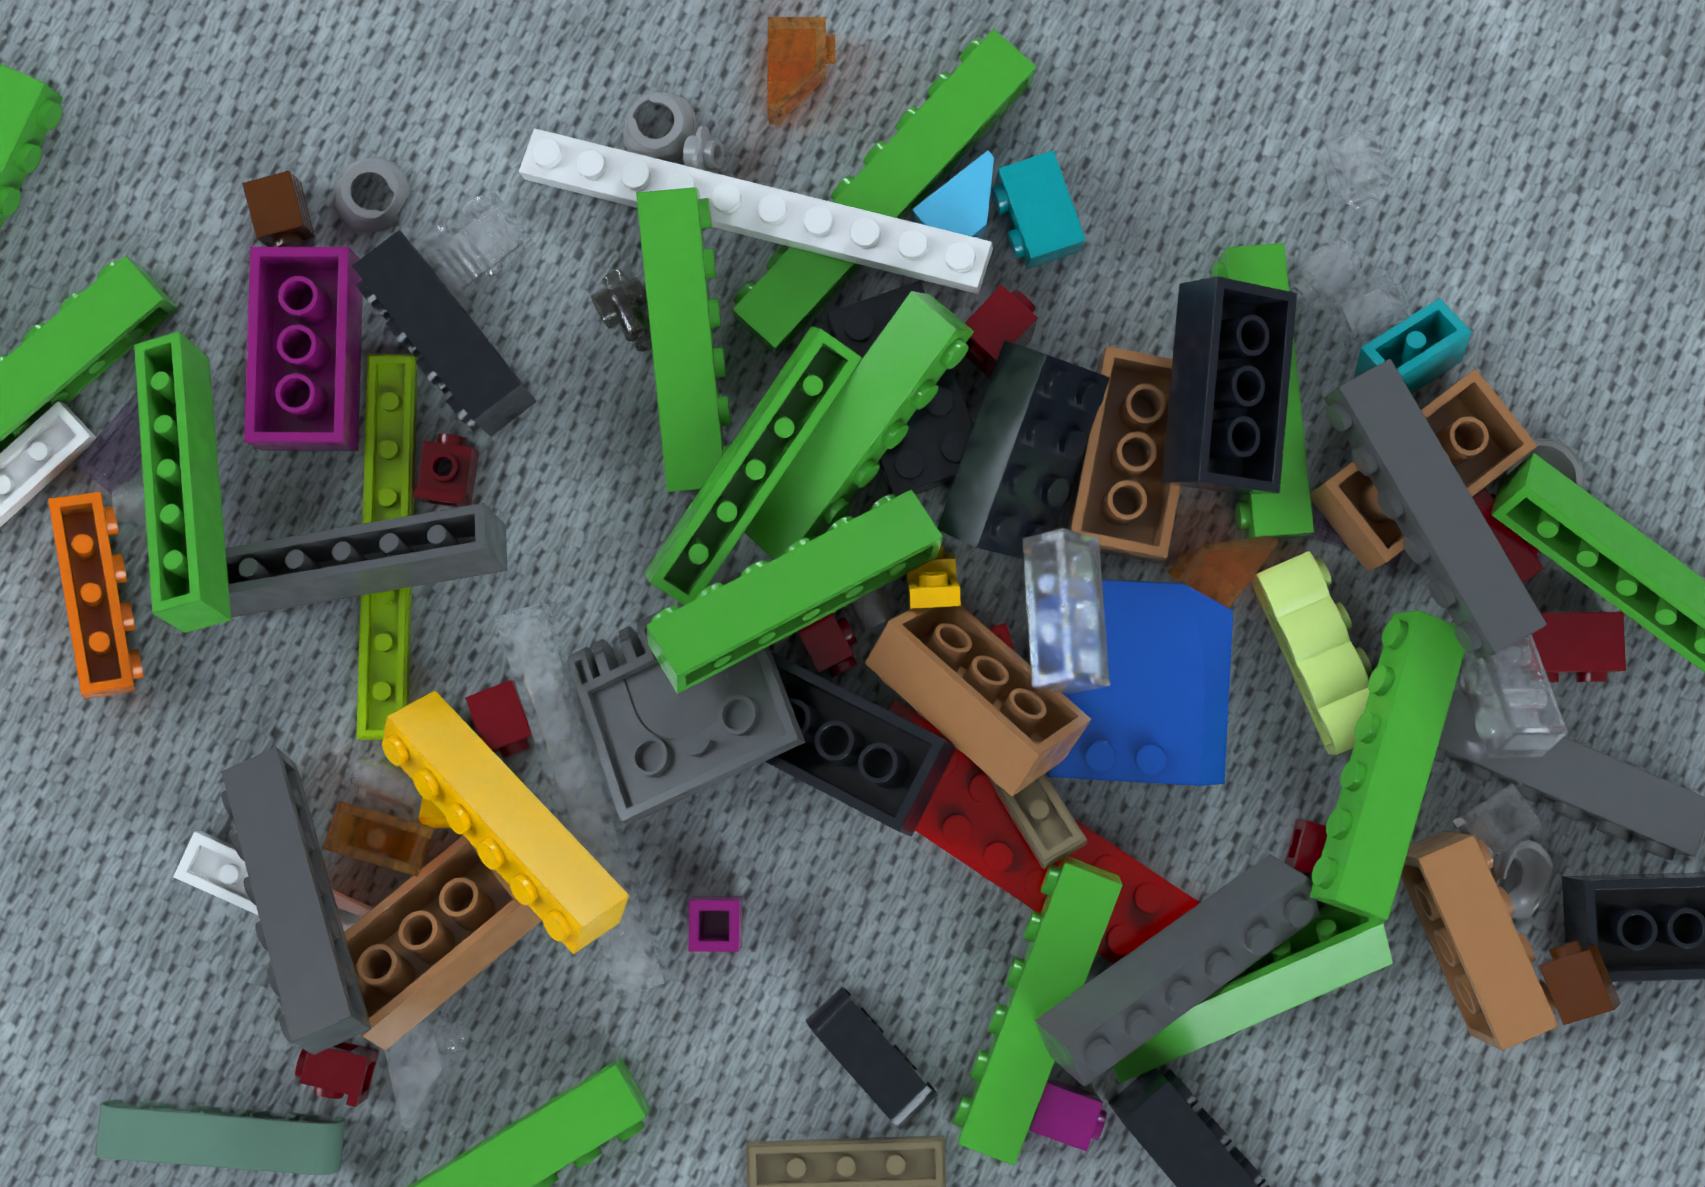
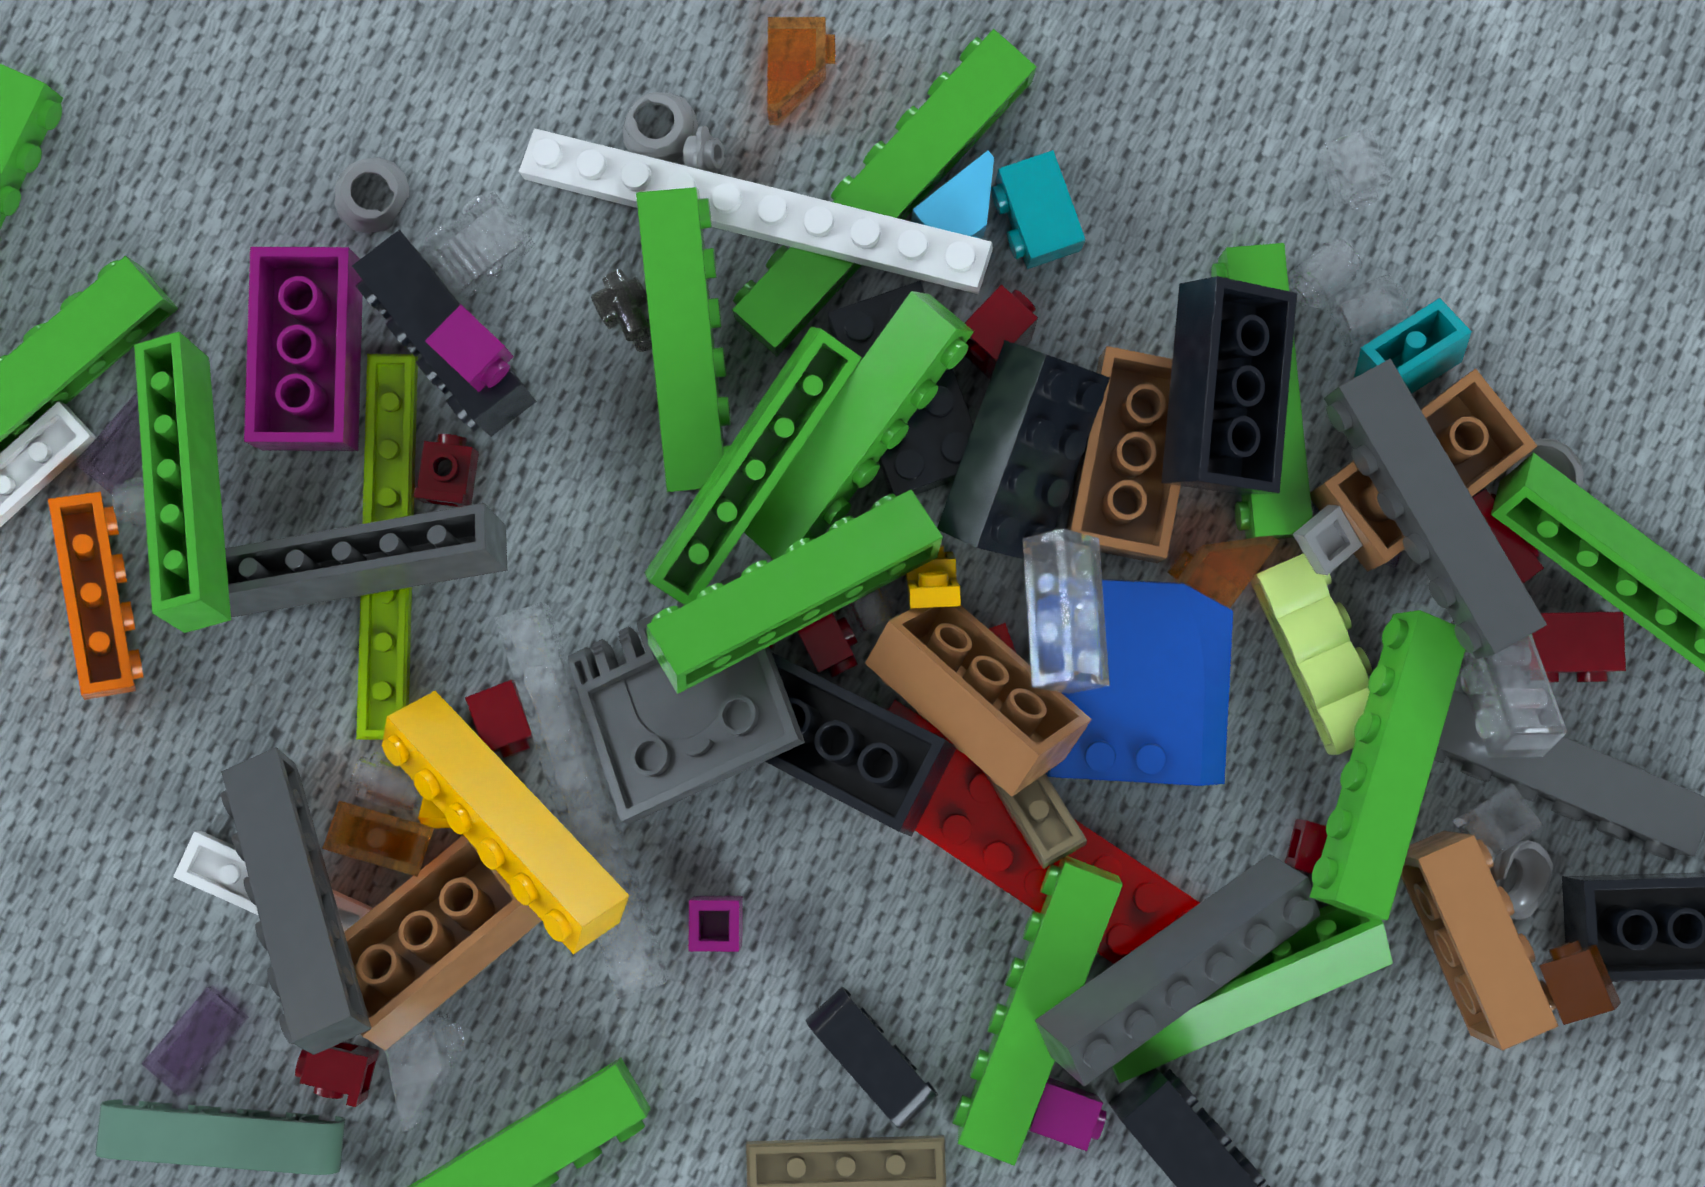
(195, 1040): none -> clear purple tile
(279, 210): reddish brown brick -> none
(471, 349): none -> magenta brick
(1327, 539): none -> light grey plate

